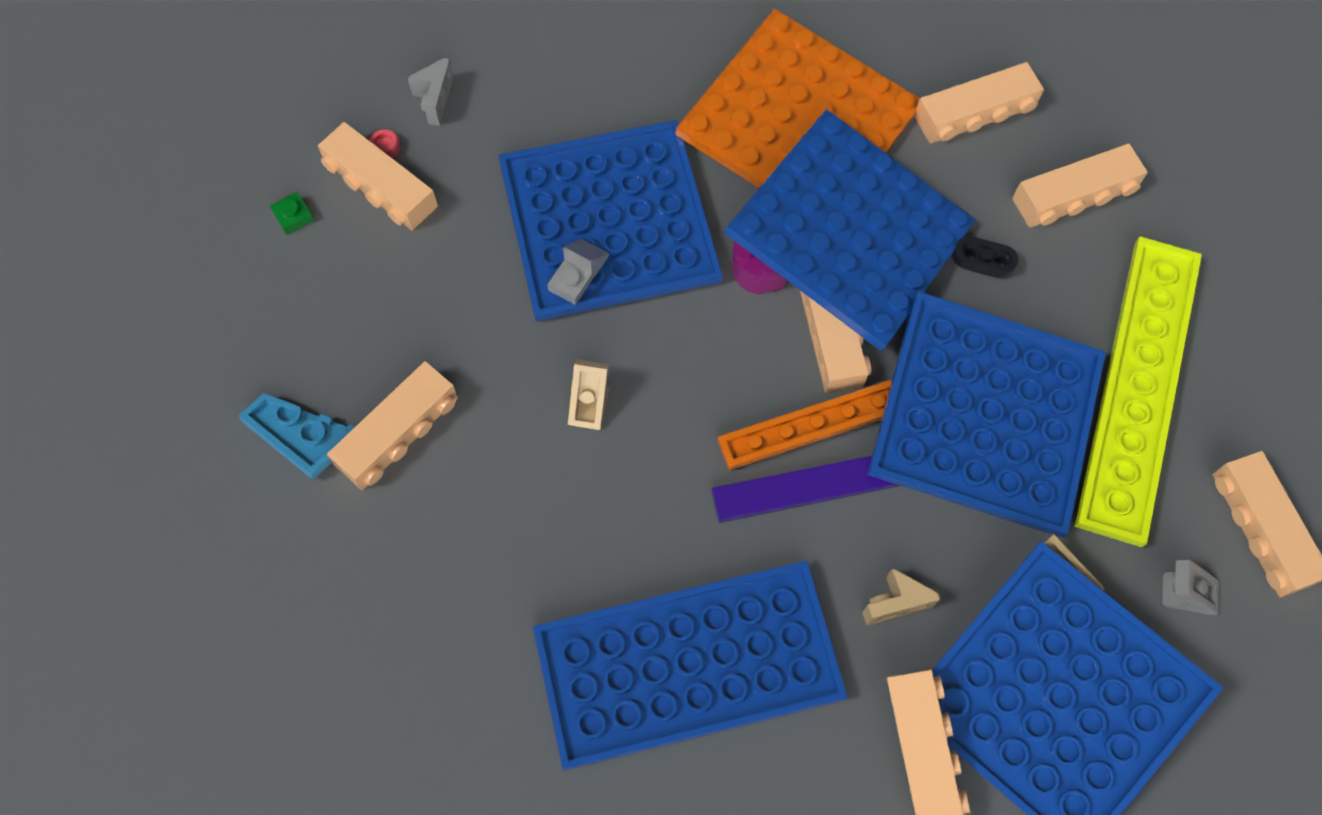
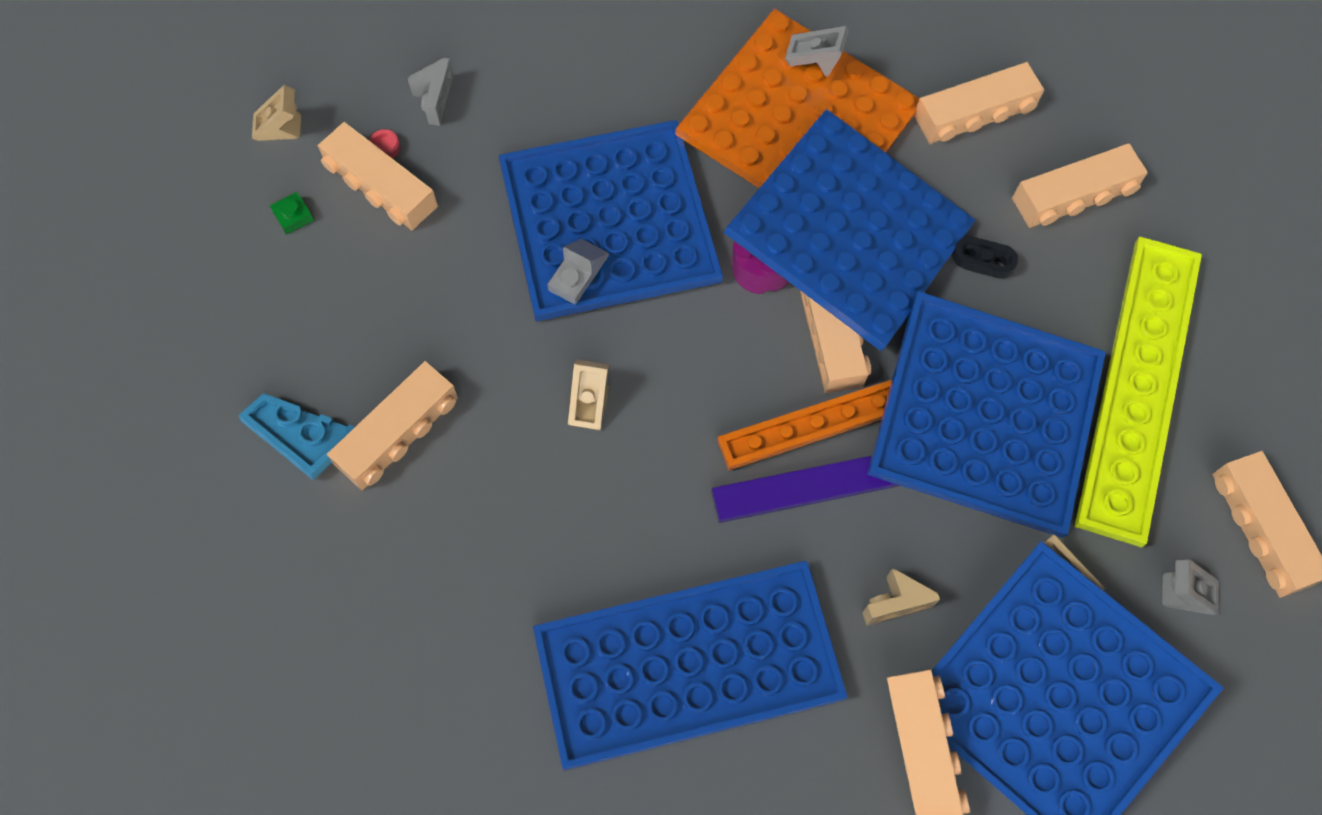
(277, 117): none -> tan slope
(817, 47): none -> light grey slope

